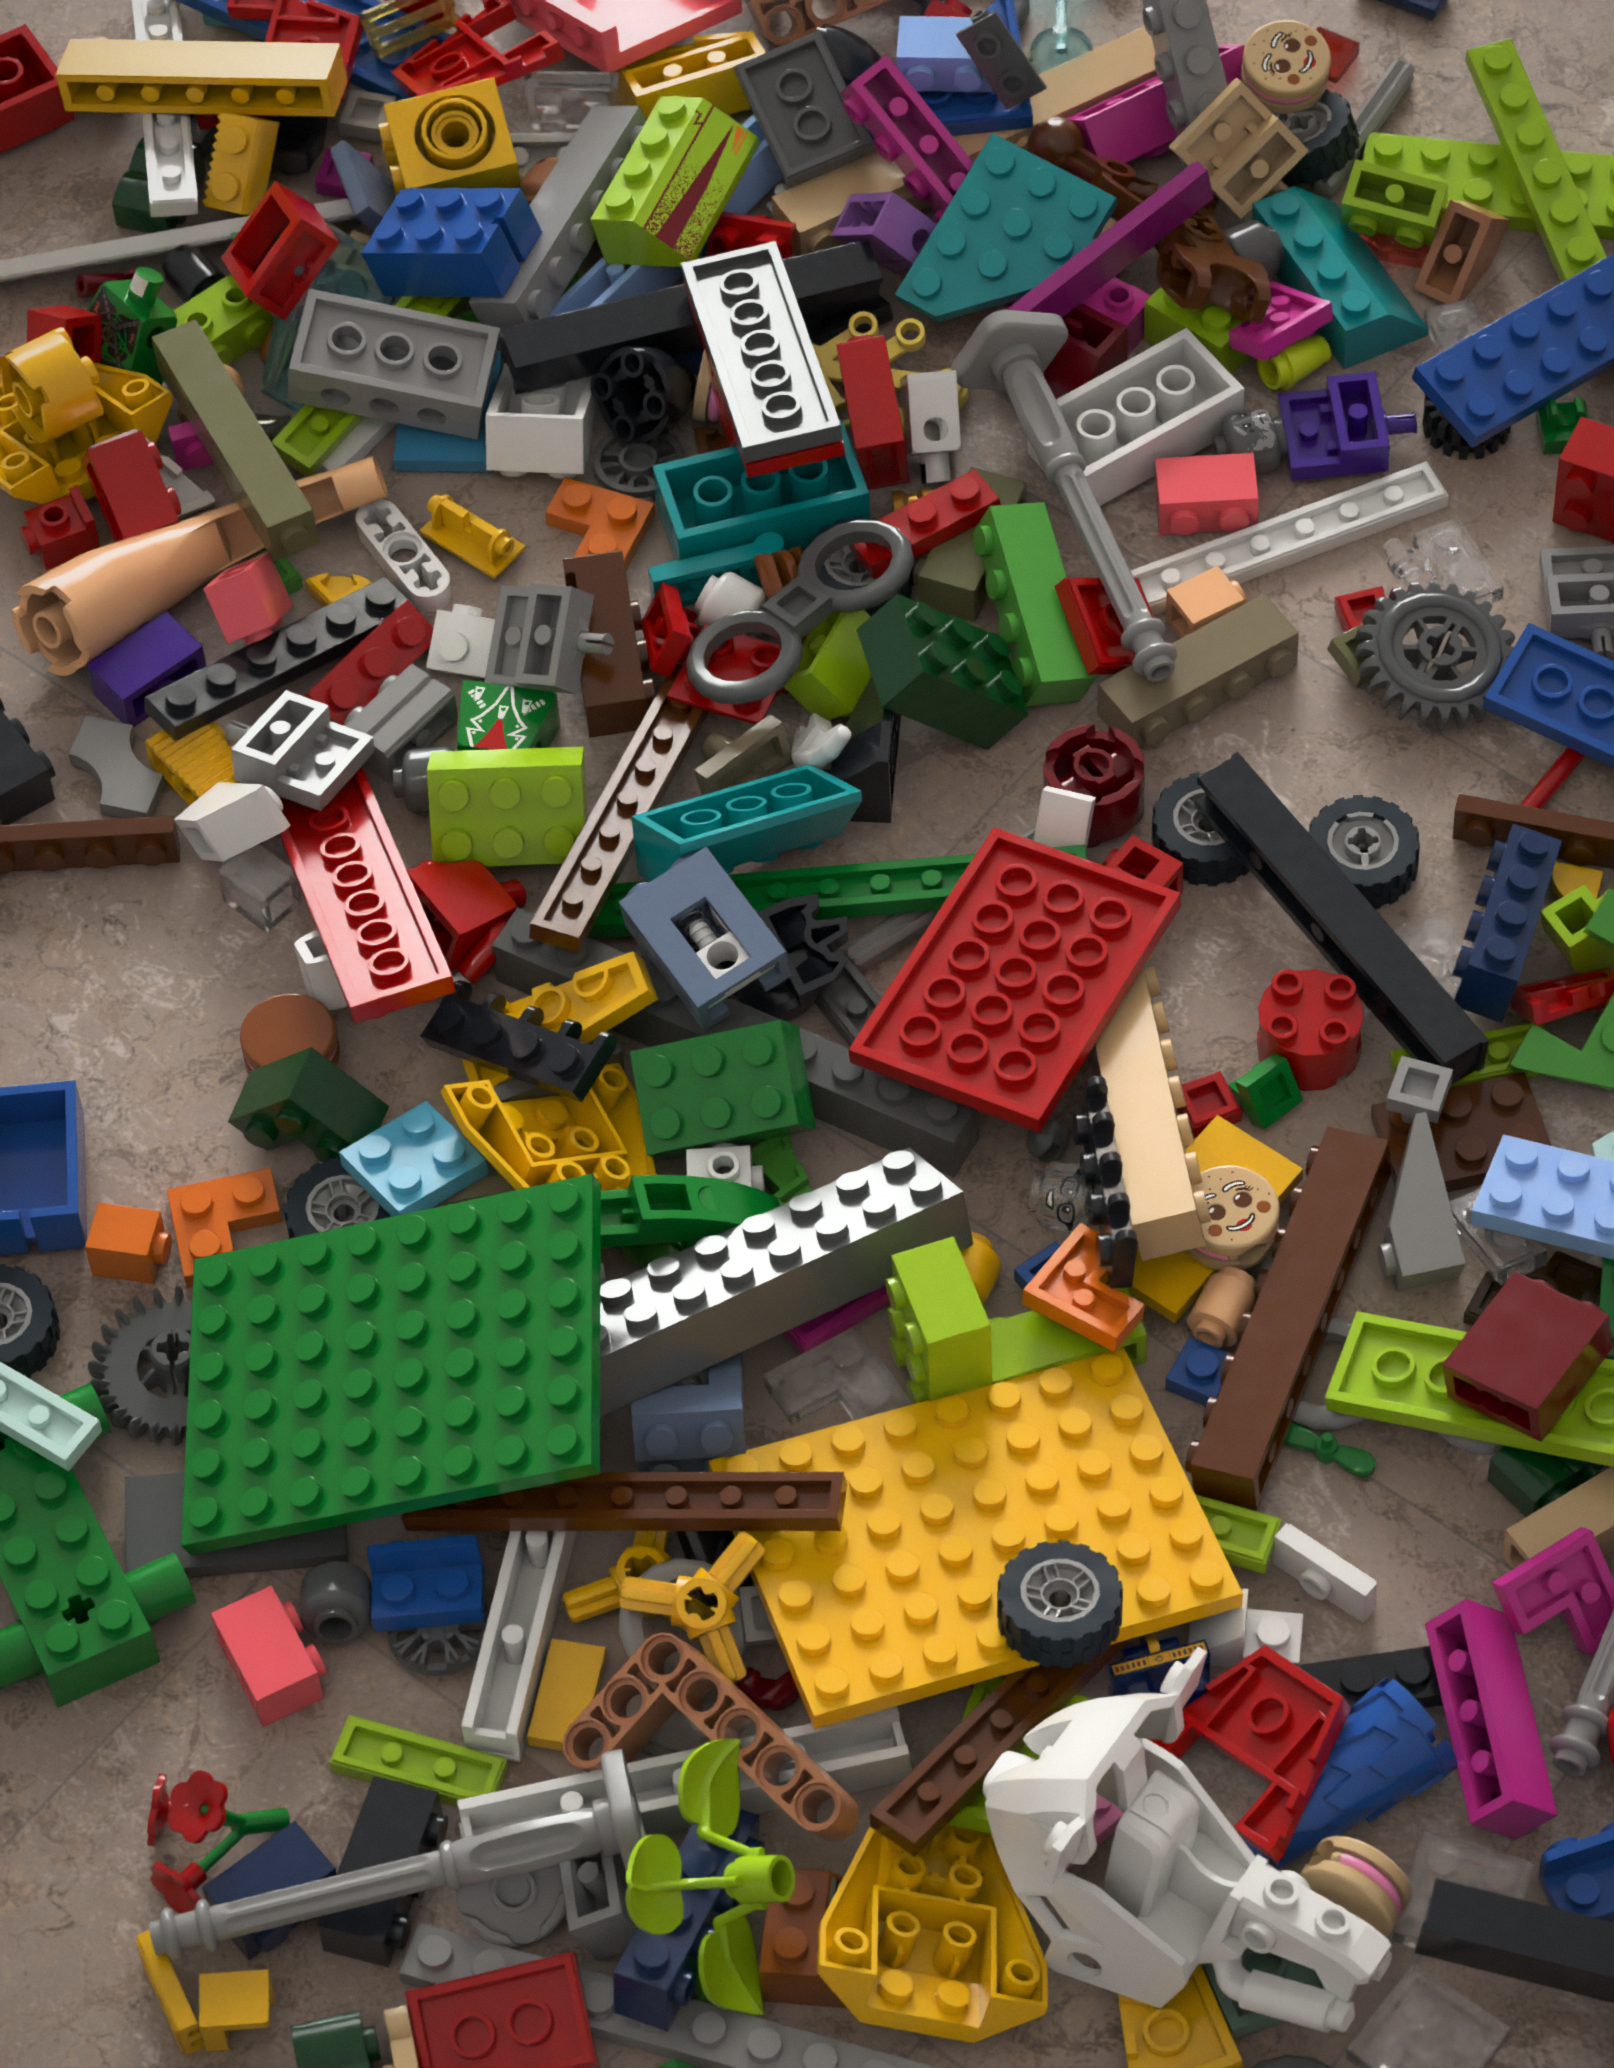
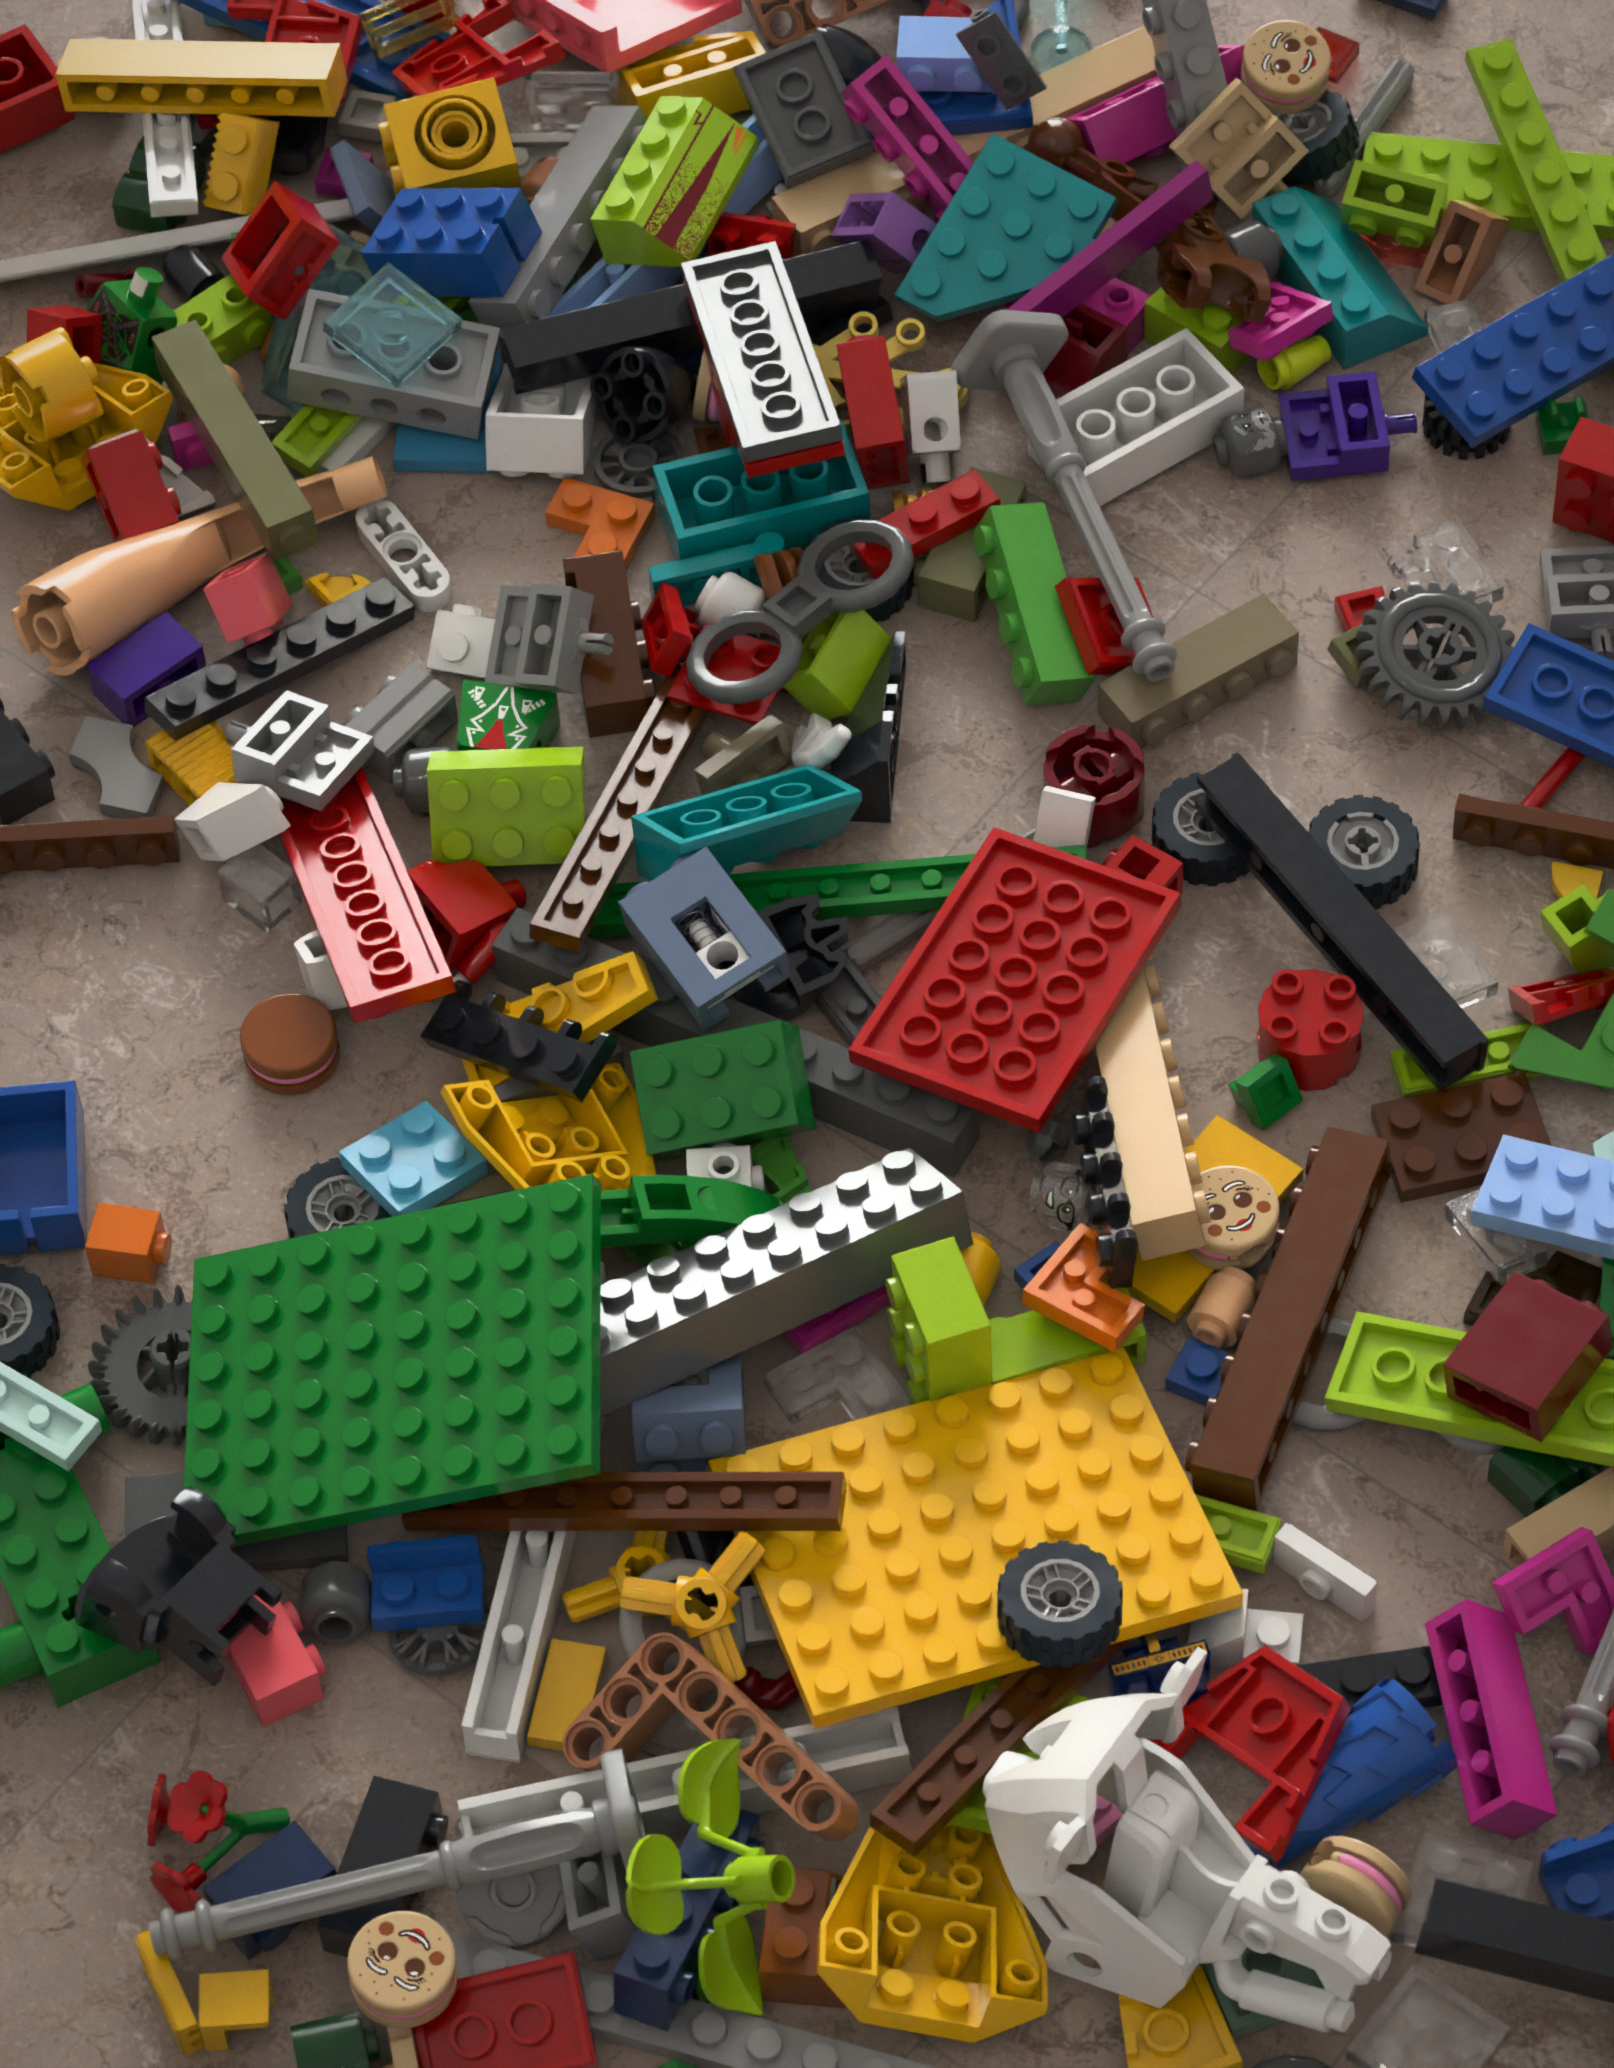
(60, 529): red brick -> none
(178, 1588): none -> black piece
(215, 1208): orange plate -> none
(306, 1102): dark green brick -> none
(382, 653): red plate -> none
(392, 325): none -> clear light blue tile
(402, 1969): none -> tan head
(417, 1760): lime tile -> none
(470, 536): yellow hinge -> none
(942, 671): dark green brick -> none
(1201, 601): light nougat brick -> none
(1206, 493): coral brick -> none
(1207, 1099): red tile -> none
(1300, 532): white tile -> none
(1328, 1450): green piece -> none
(1419, 1089): light grey tile -> none
(1421, 1231): light grey slope -> none
(1506, 923): dark blue brick -> none

